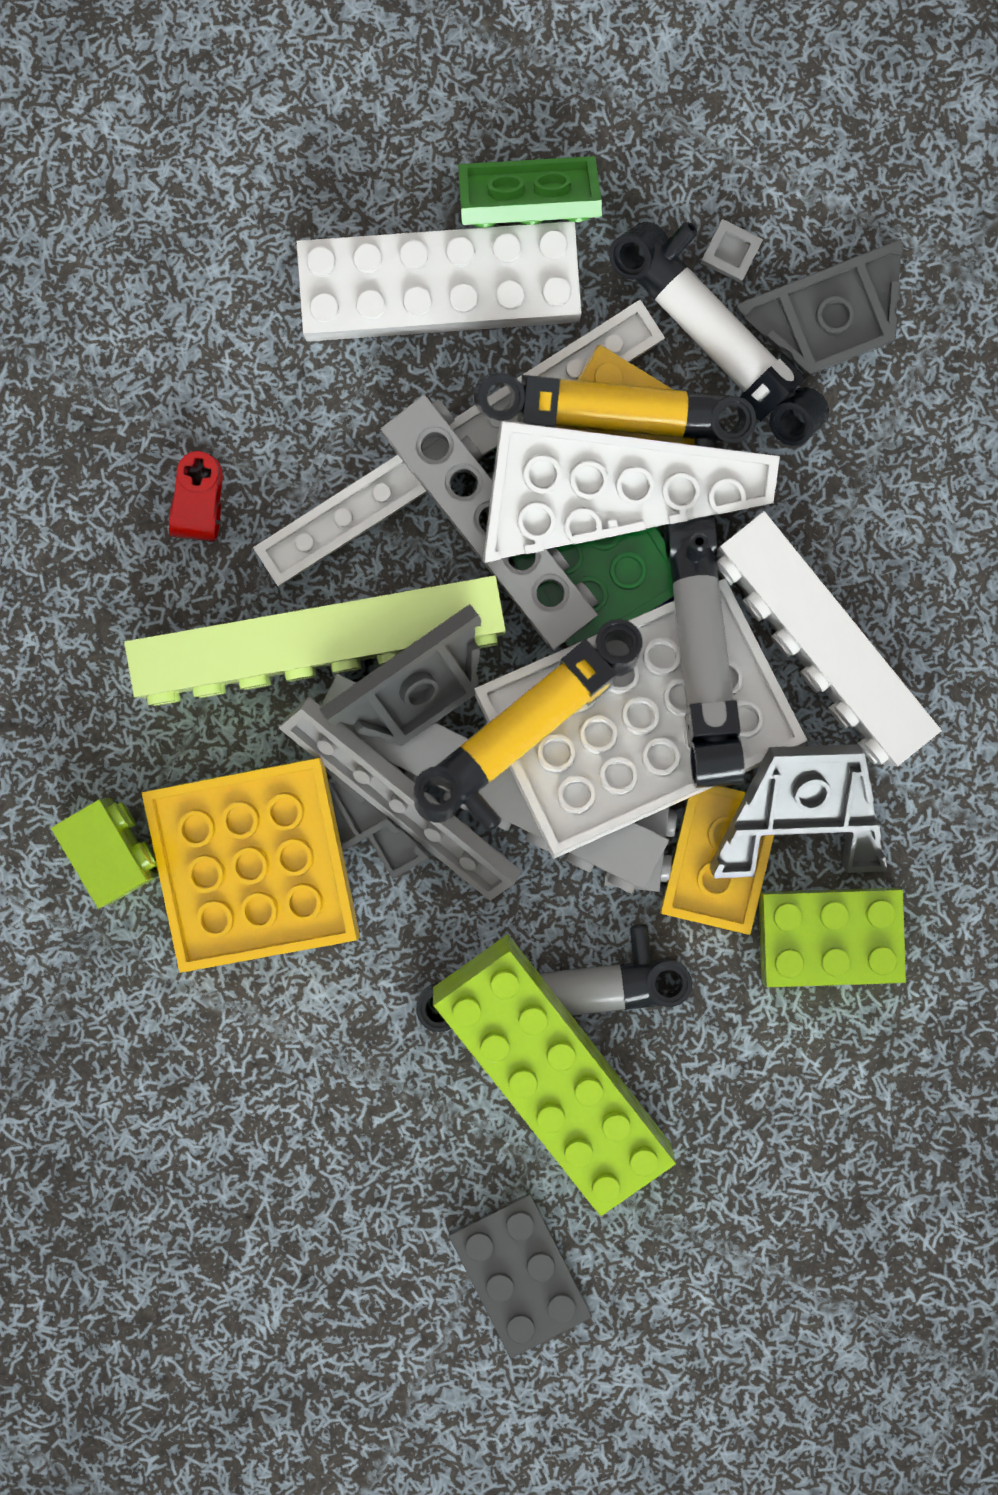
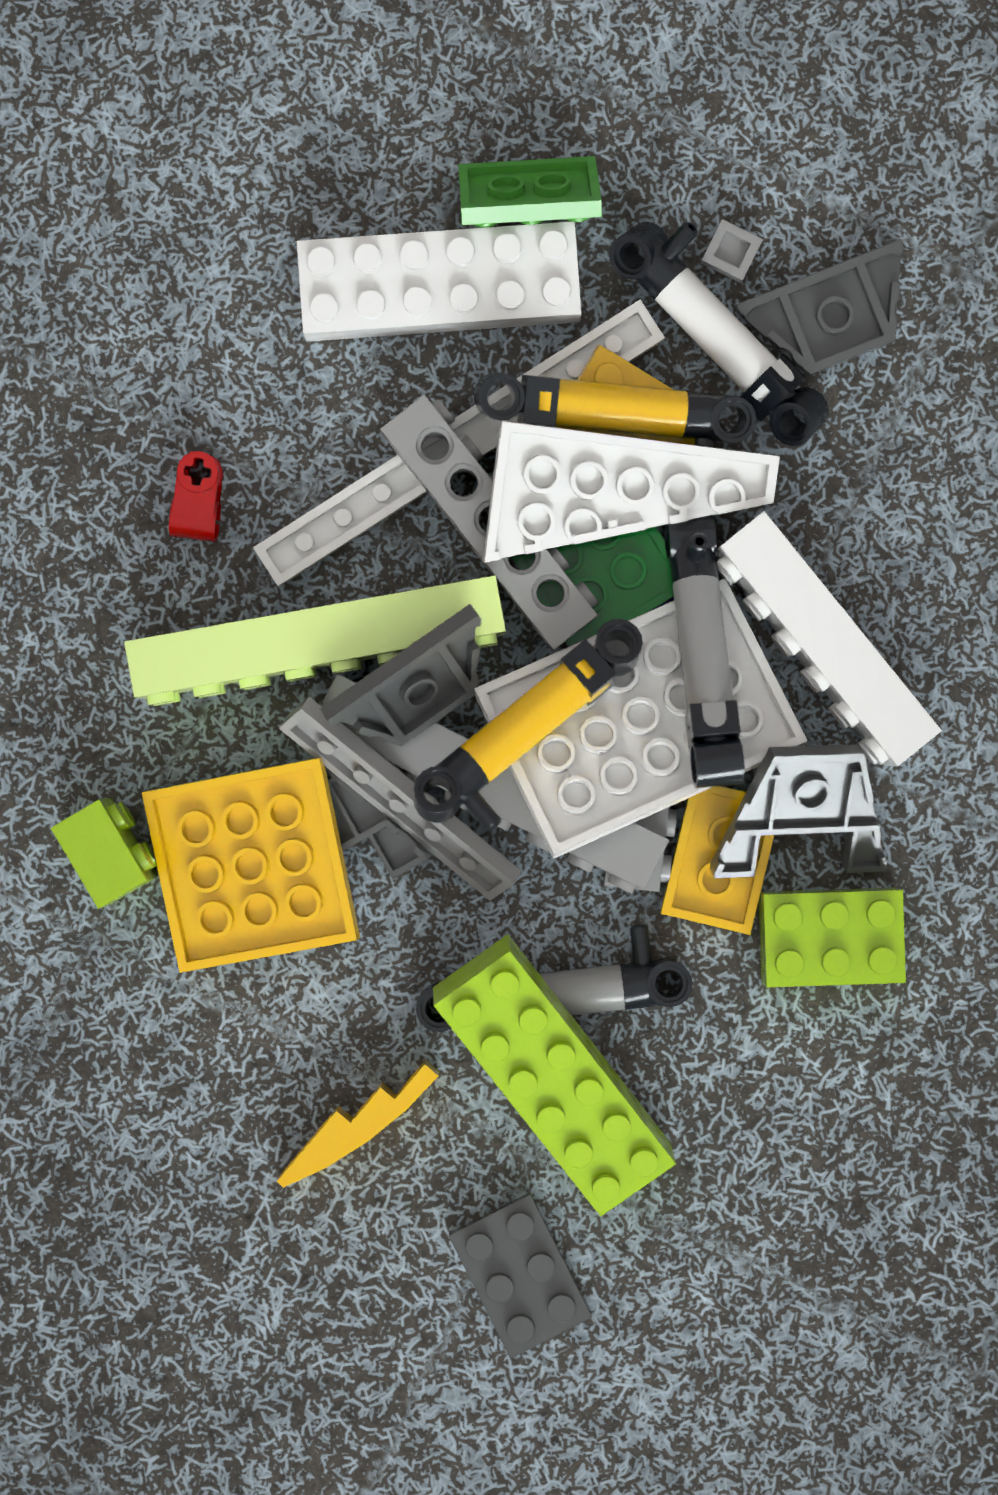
(345, 1133): none -> yellow slope

